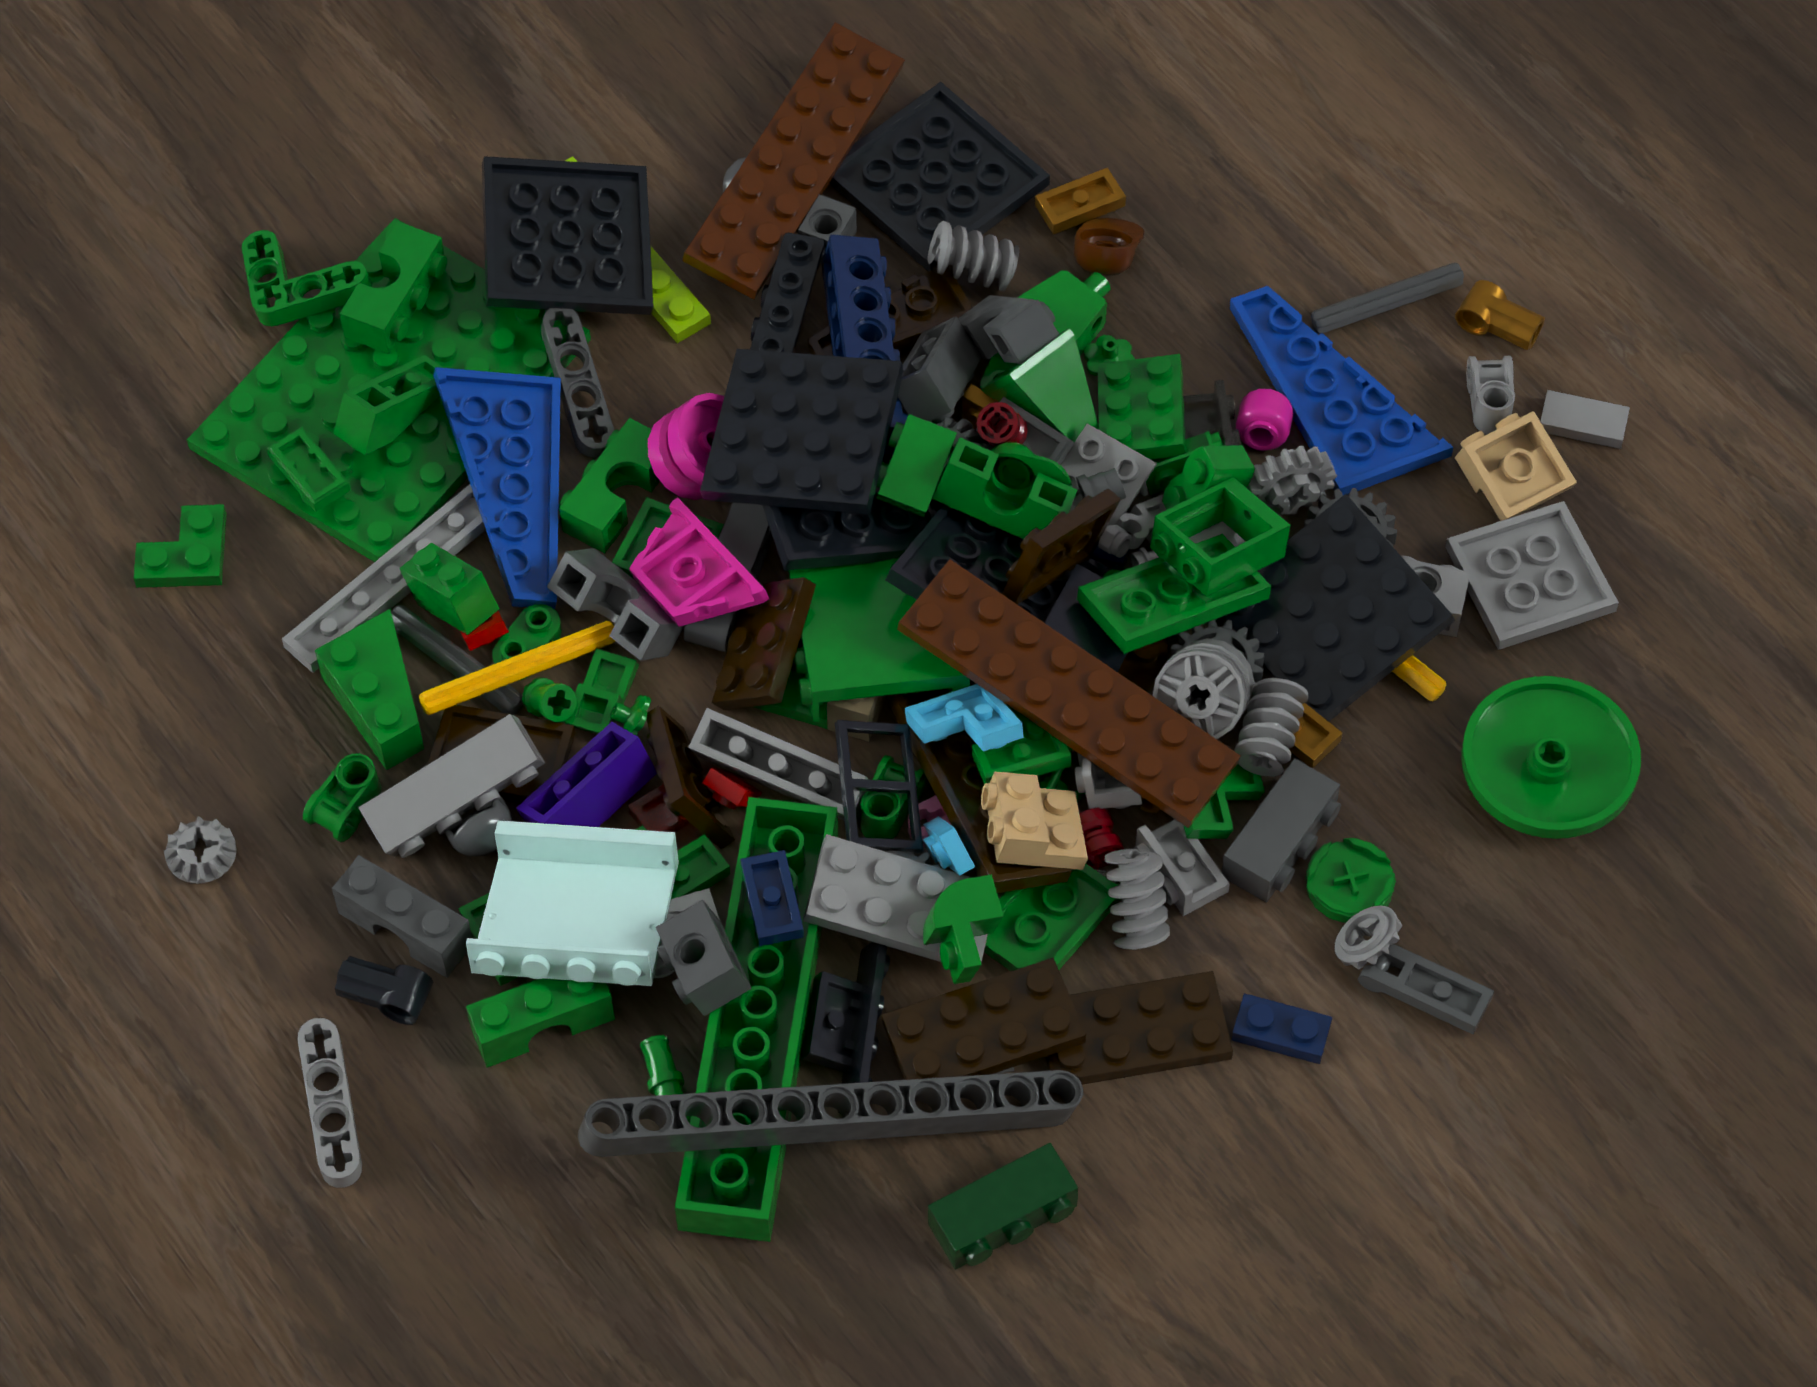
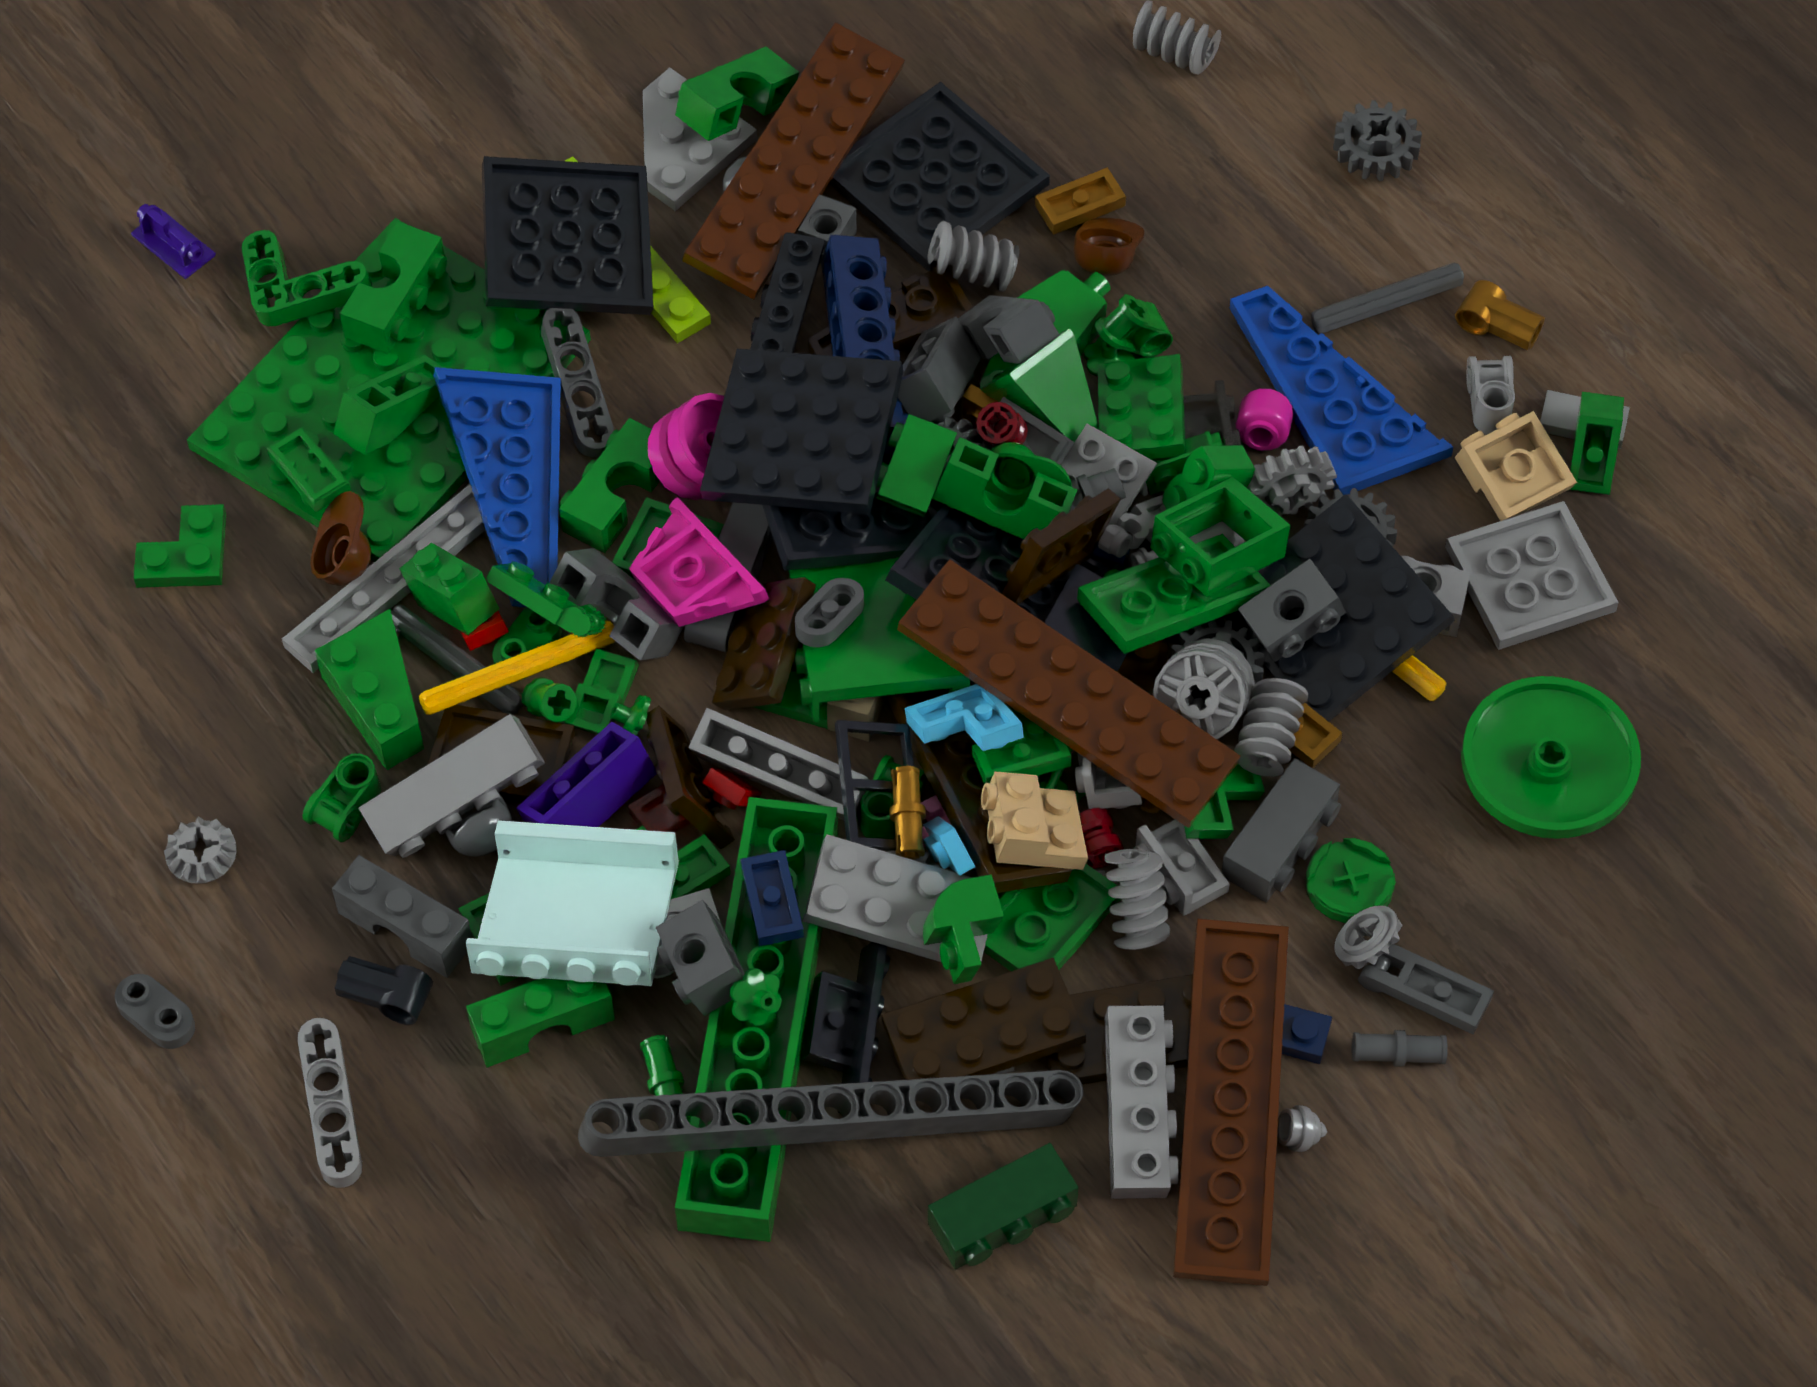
(152, 1008): none -> dark grey plate
(171, 241): none -> dark purple hinge
(340, 547): none -> reddish brown cap
(546, 600): none -> green hinge
(675, 154): none -> light grey plate
(714, 99): none -> green arch
(755, 996): none -> green plant
(829, 612): none -> dark grey plate
(907, 812): none -> pearl gold pin
(1135, 328): none -> green piece
(1138, 1102): none -> light grey brick
(1174, 40): none -> light grey piece
(1231, 1103): none -> reddish brown plate
(1299, 588): none -> dark grey brick
(1299, 1128): none -> light grey plate
(1377, 140): none -> dark grey gear
(1399, 1048): none -> dark grey pin
(1596, 442): none -> green slope

